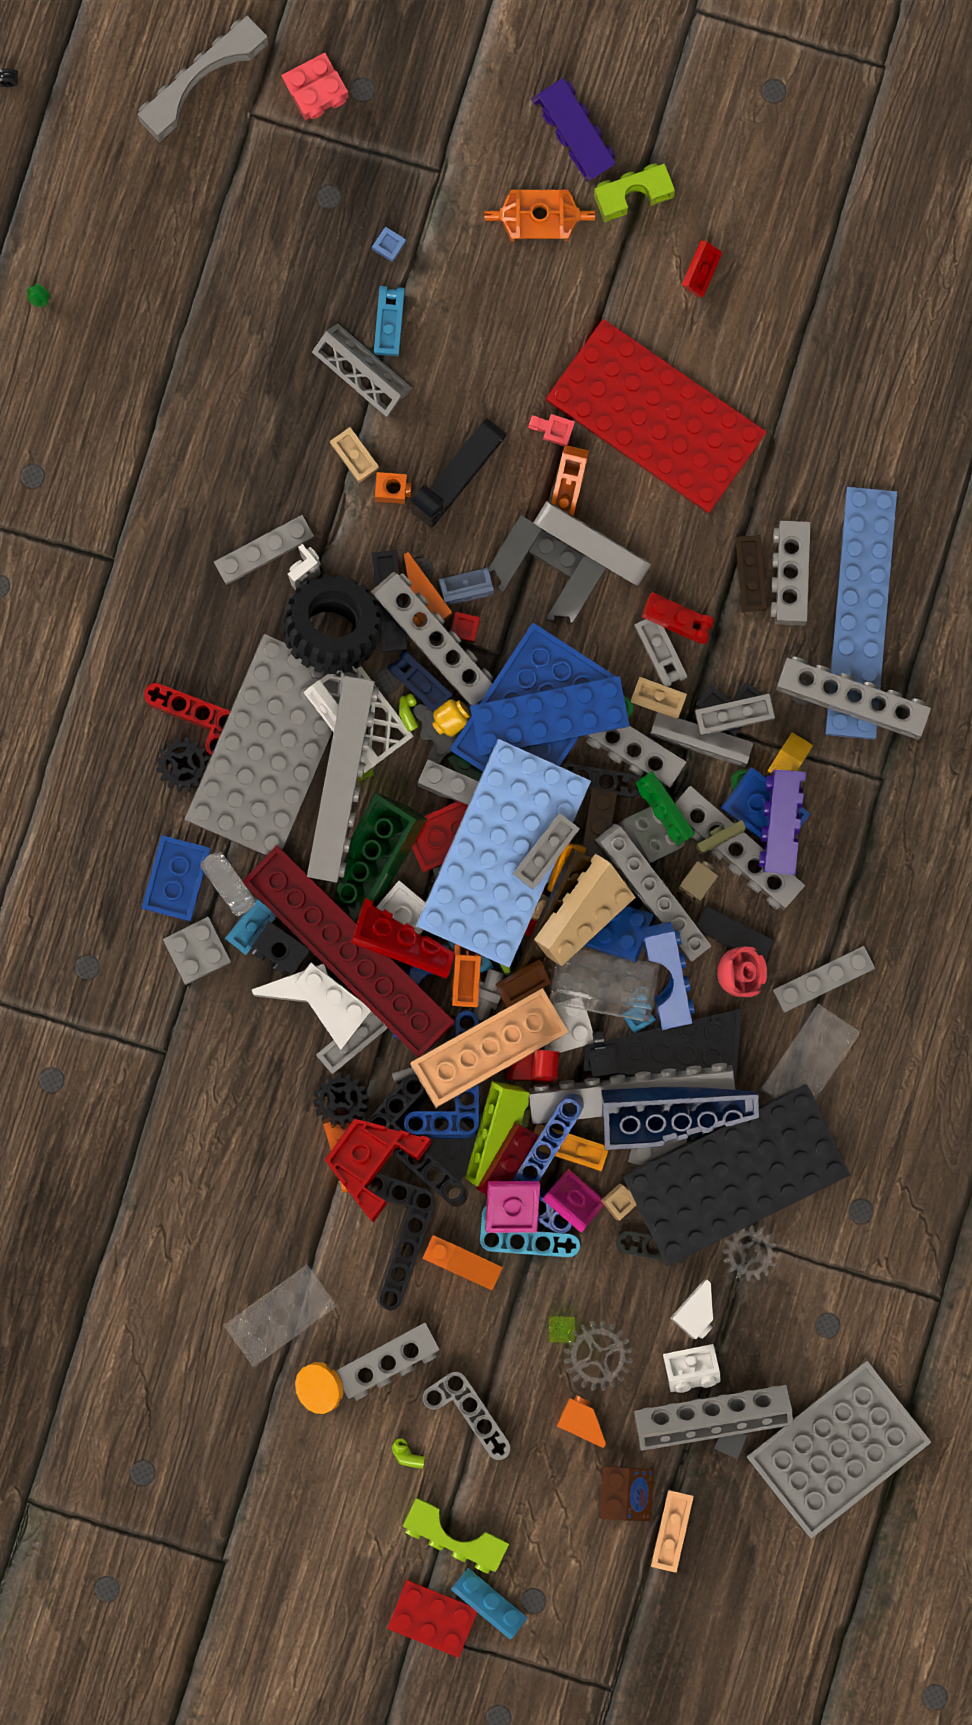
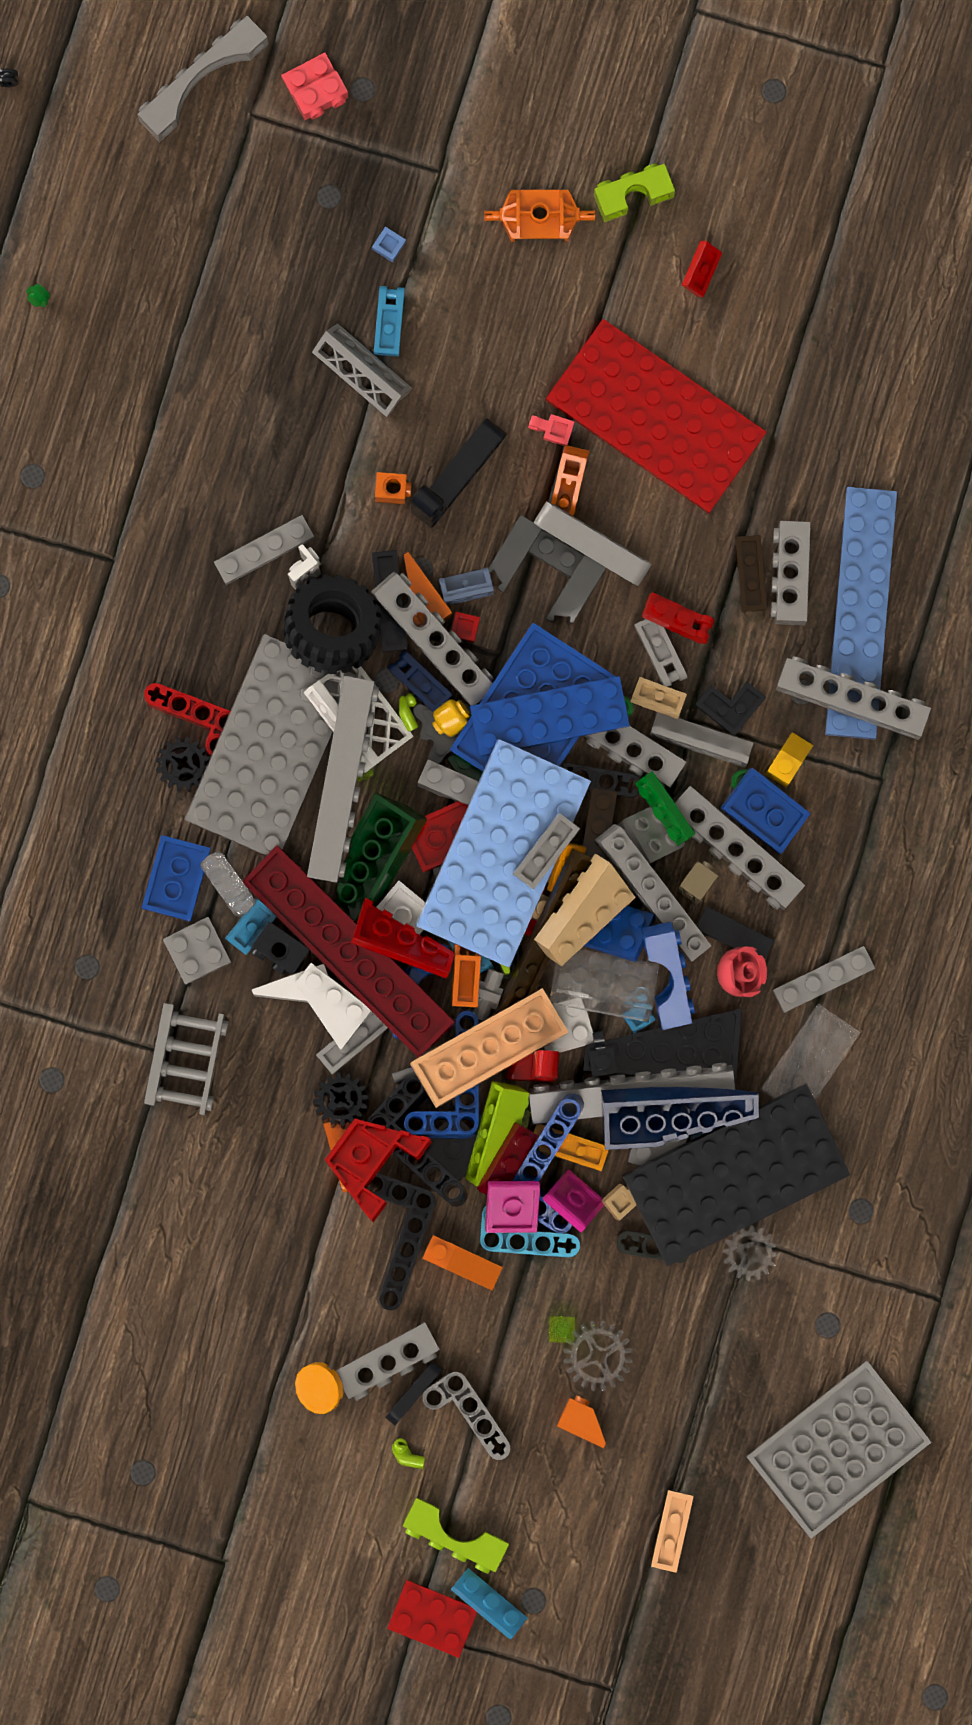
(167, 1043): none -> light grey fence
(280, 1315): clear brick -> none
(354, 455): tan plate -> none
(414, 1393): none -> black beam
(523, 983): reddish brown tile -> none
(575, 129): dark purple wedge -> none
(626, 1493): reddish brown slope -> none
(692, 1368): white bracket -> none
(696, 1312): white slope -> none
(713, 1417): light grey brick -> none
(719, 836): olive plate -> none
(731, 1444): dark grey tile -> none
(734, 714): light grey plate -> none
(782, 822): wedge -> none

